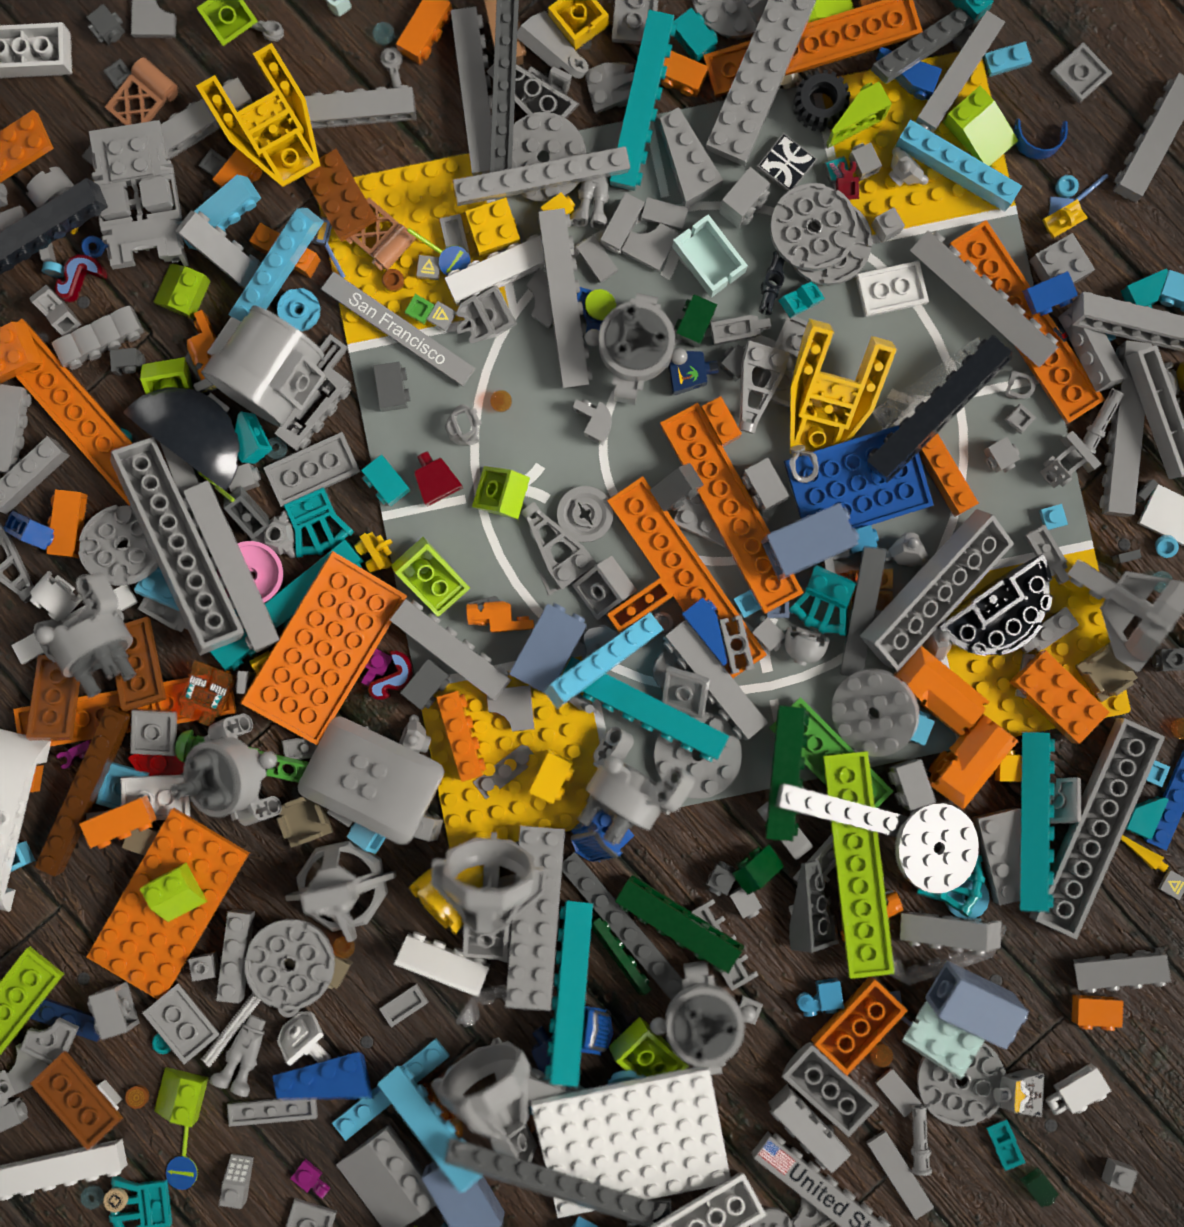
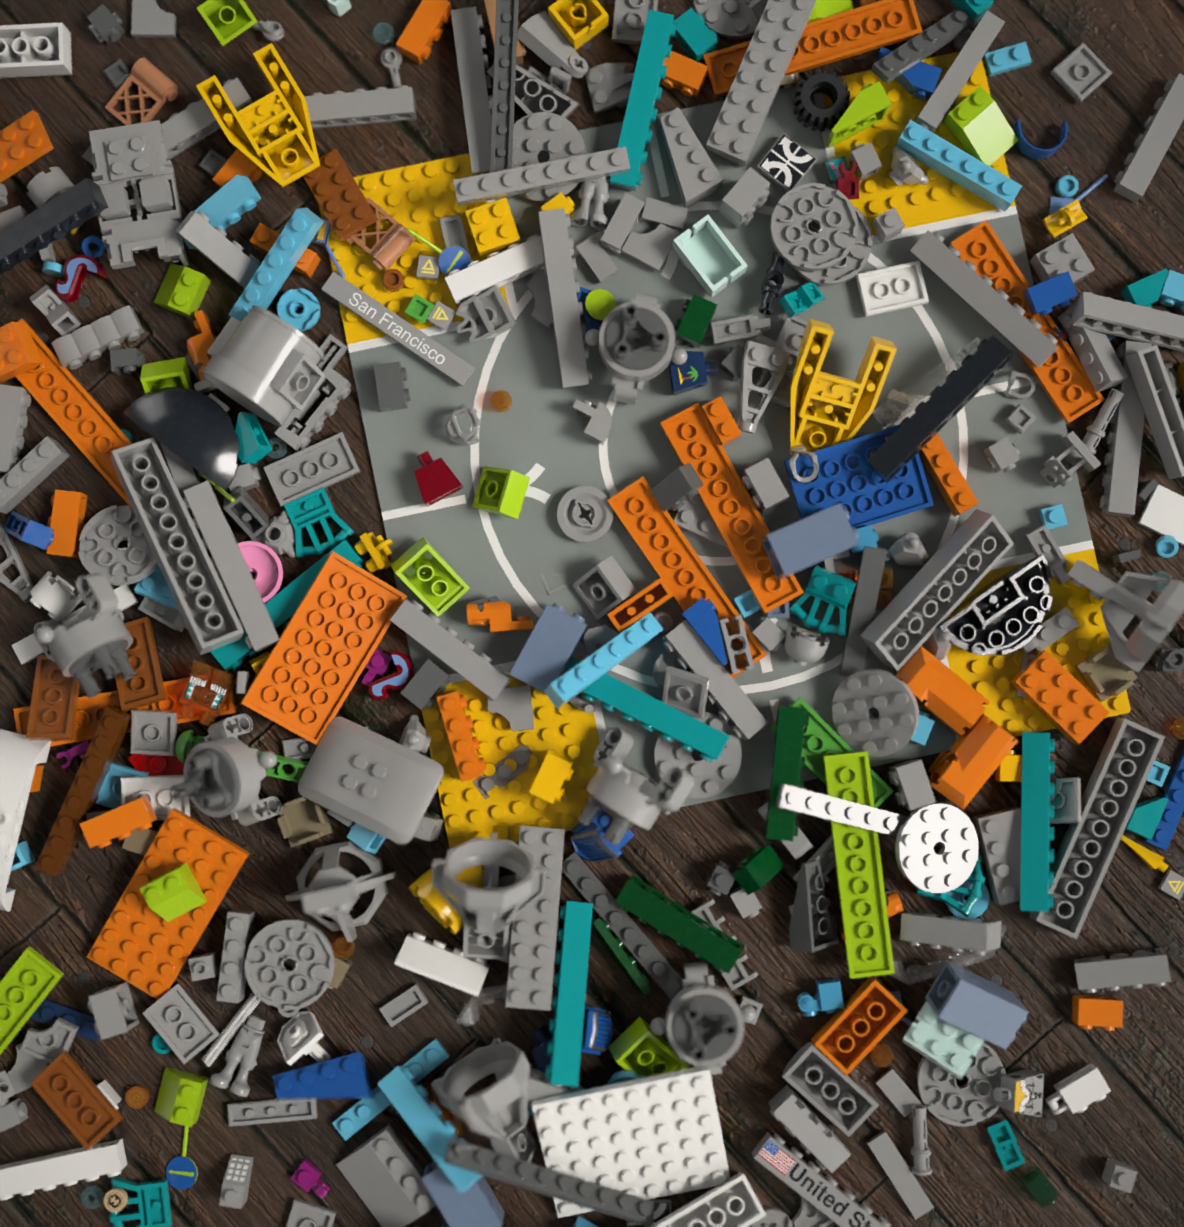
(386, 481): teal brick -> none
(572, 567): light grey plate -> none

